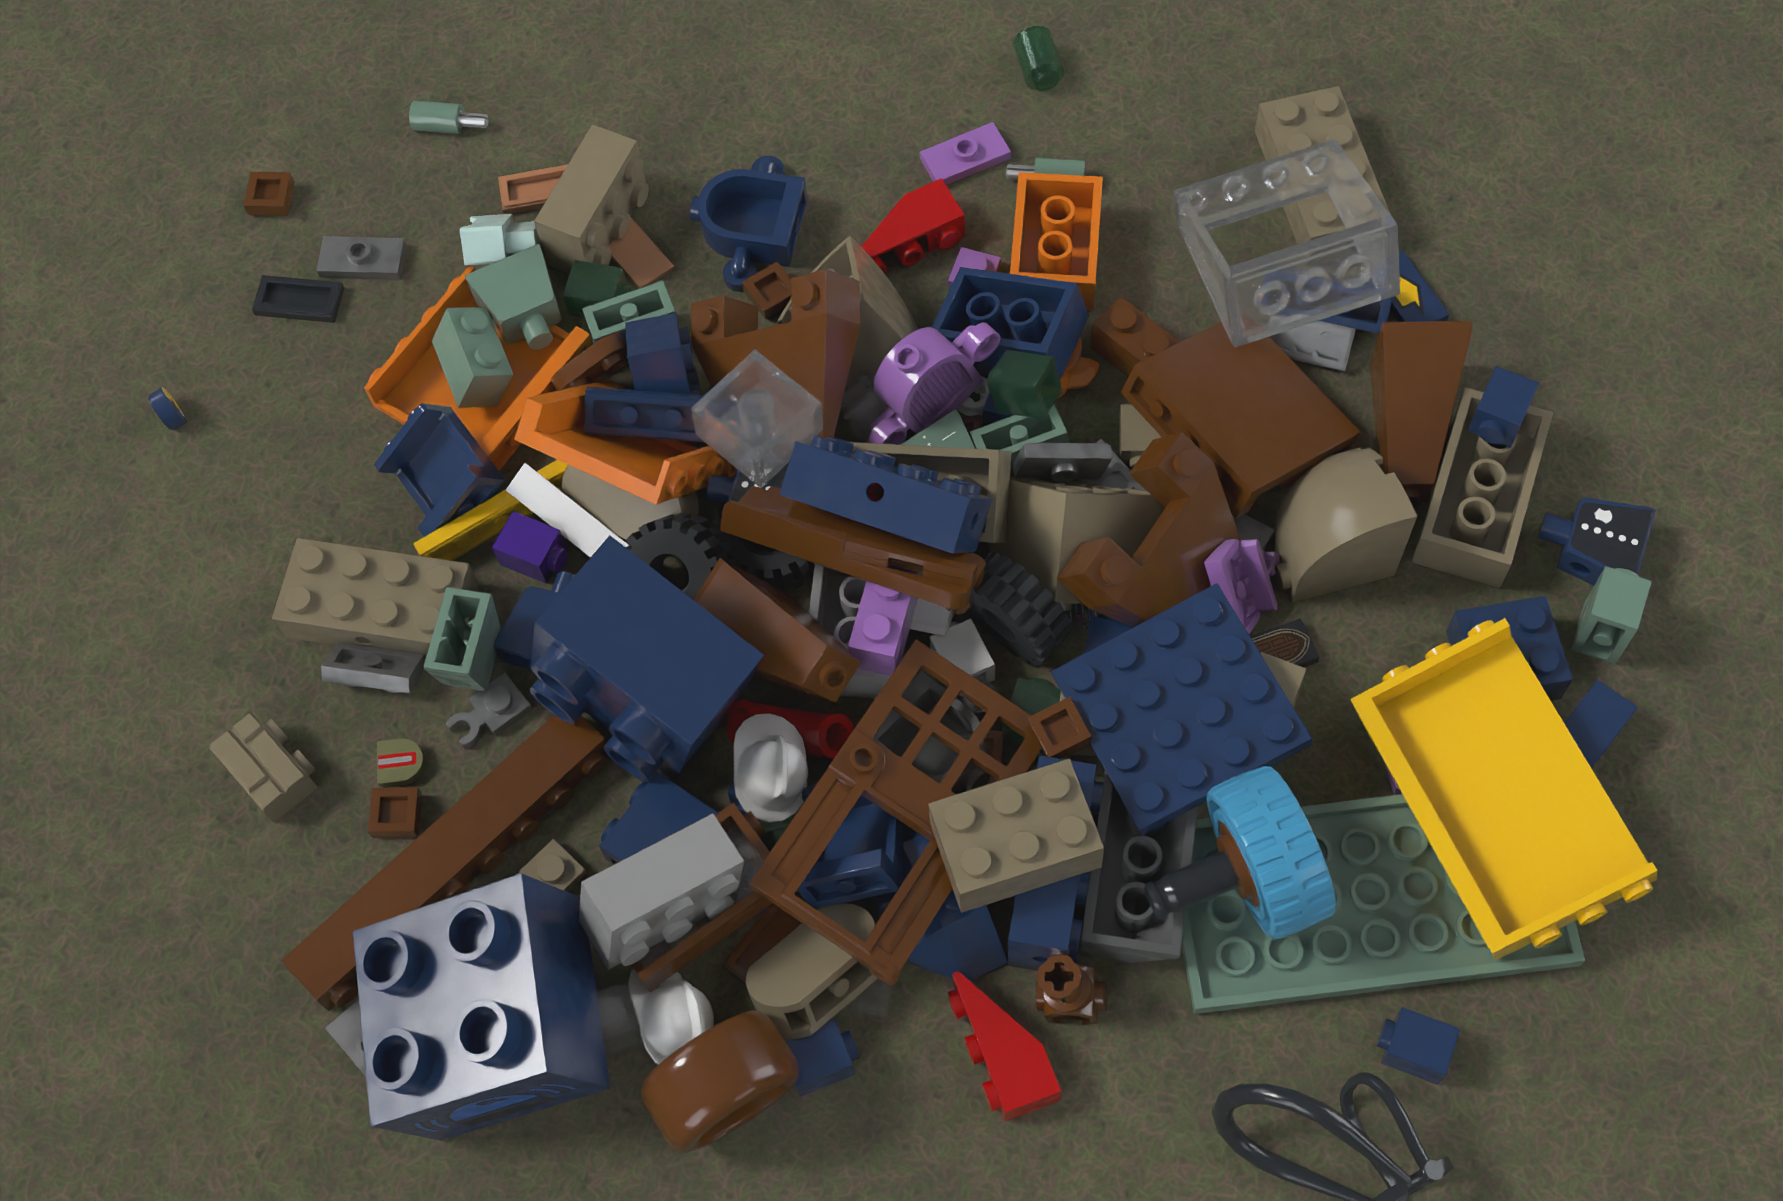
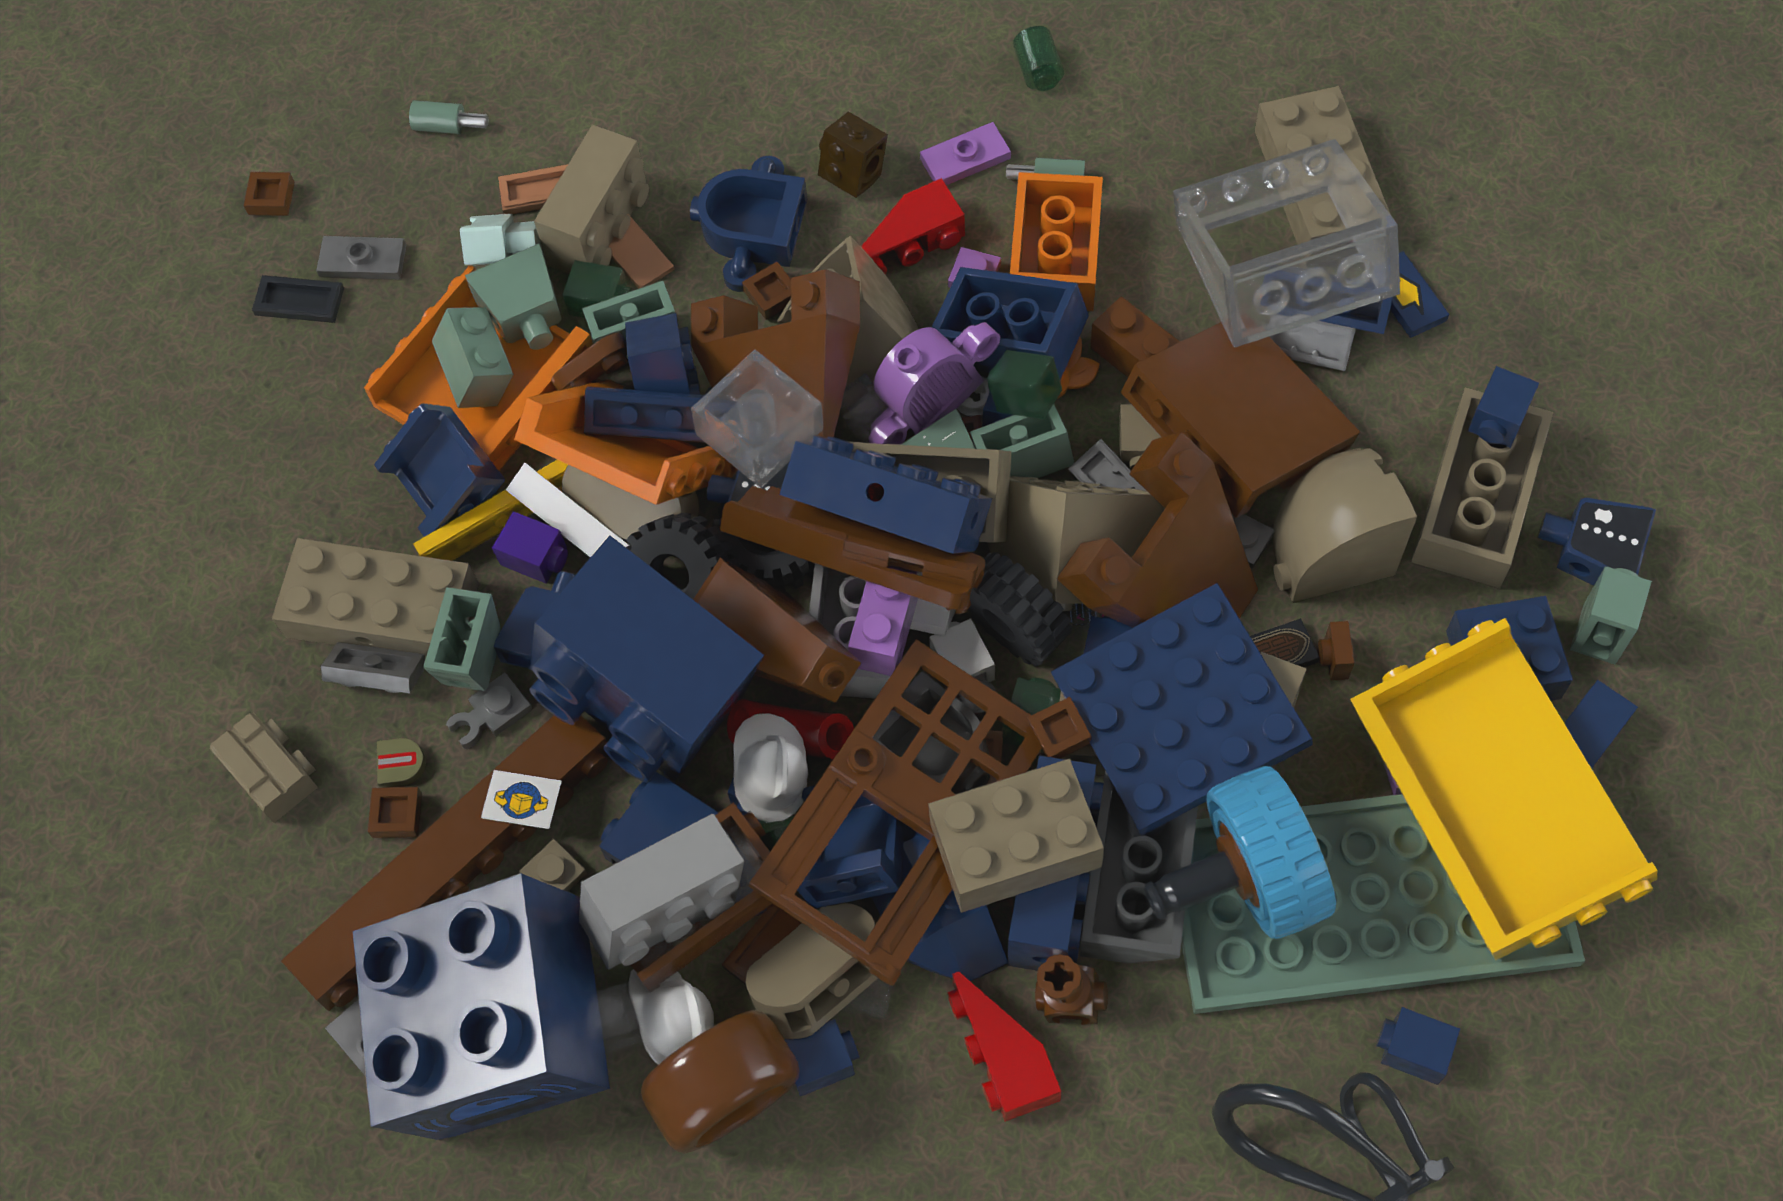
(167, 409): dark blue tile -> none
(521, 799): none -> white sticker
(852, 154): none -> dark brown head
(1062, 461): flat silver plate -> none
(1244, 578): medium lavender slope -> none
(1337, 650): none -> reddish brown plate
(1413, 396): reddish brown slope -> none

